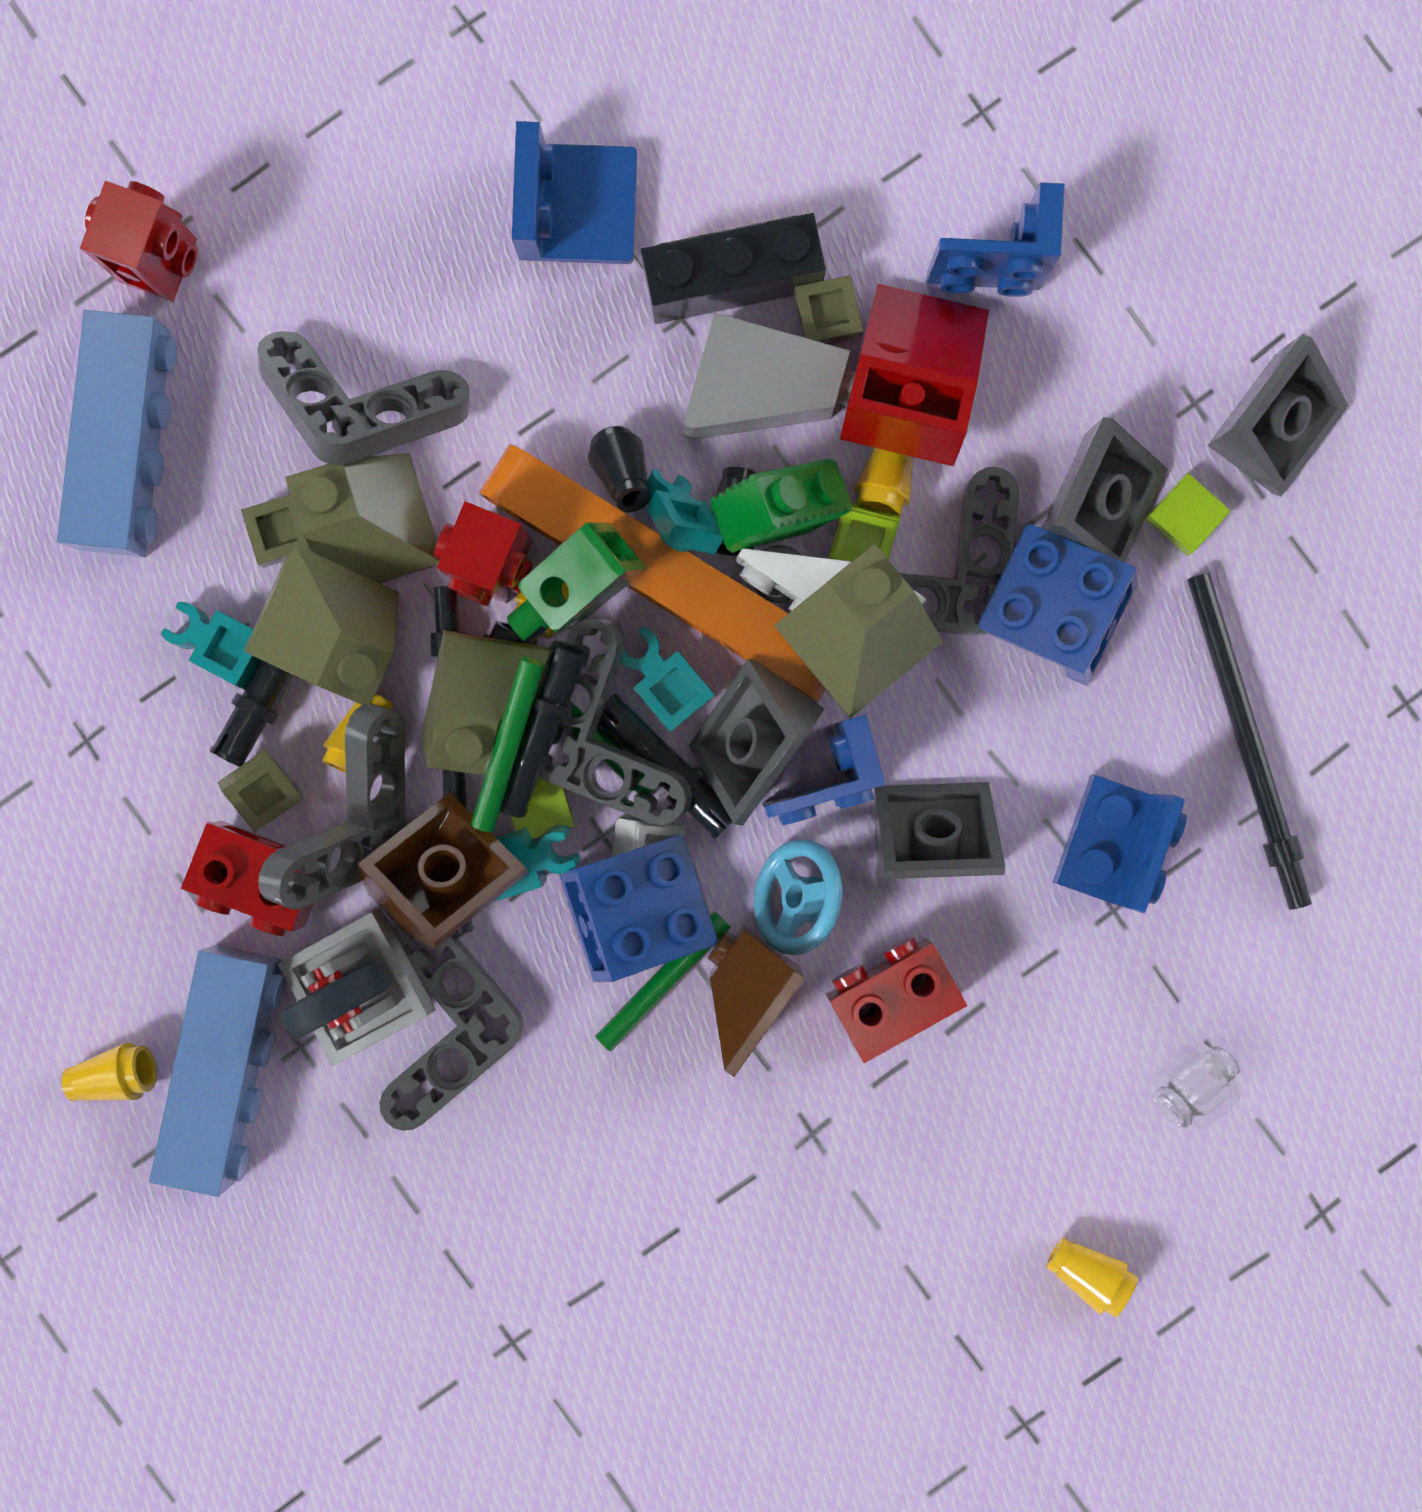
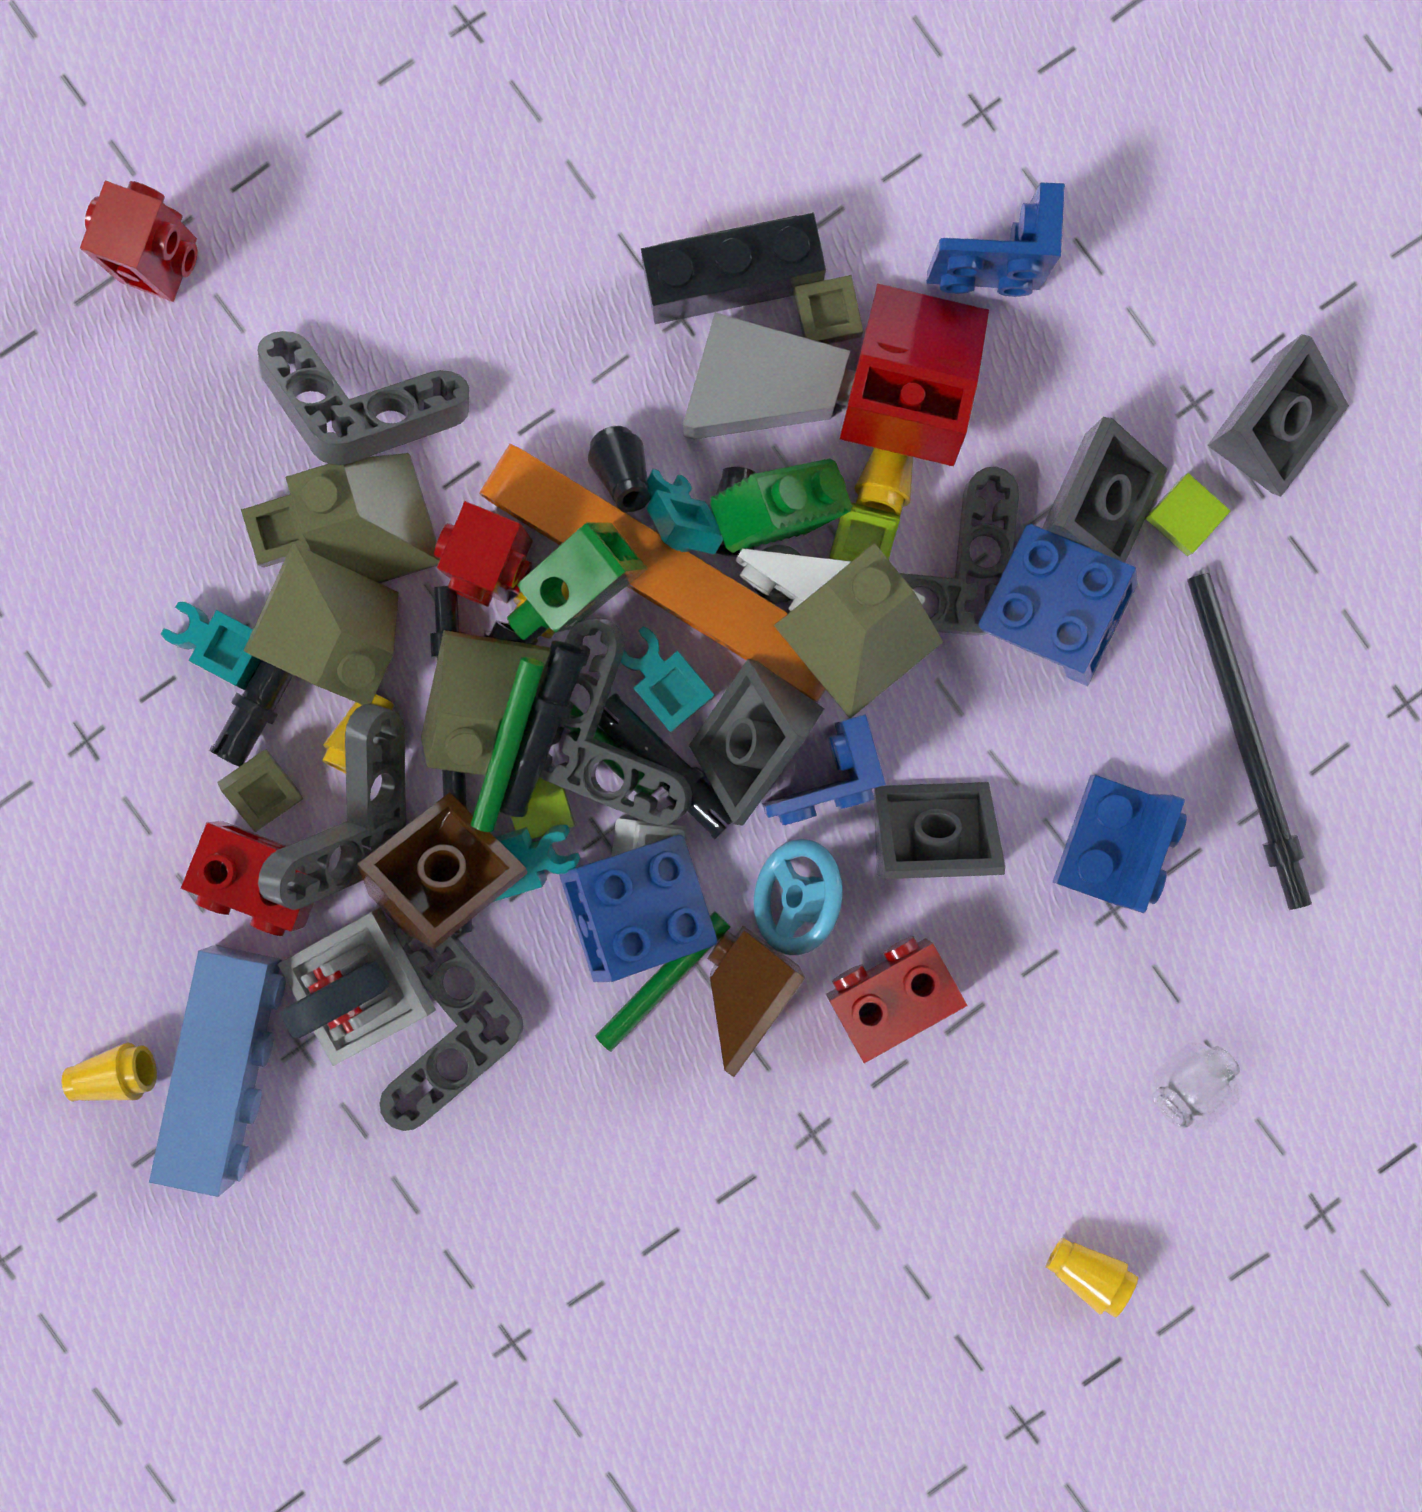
(116, 434): medium blue brick -> none
(572, 200): blue bracket -> none

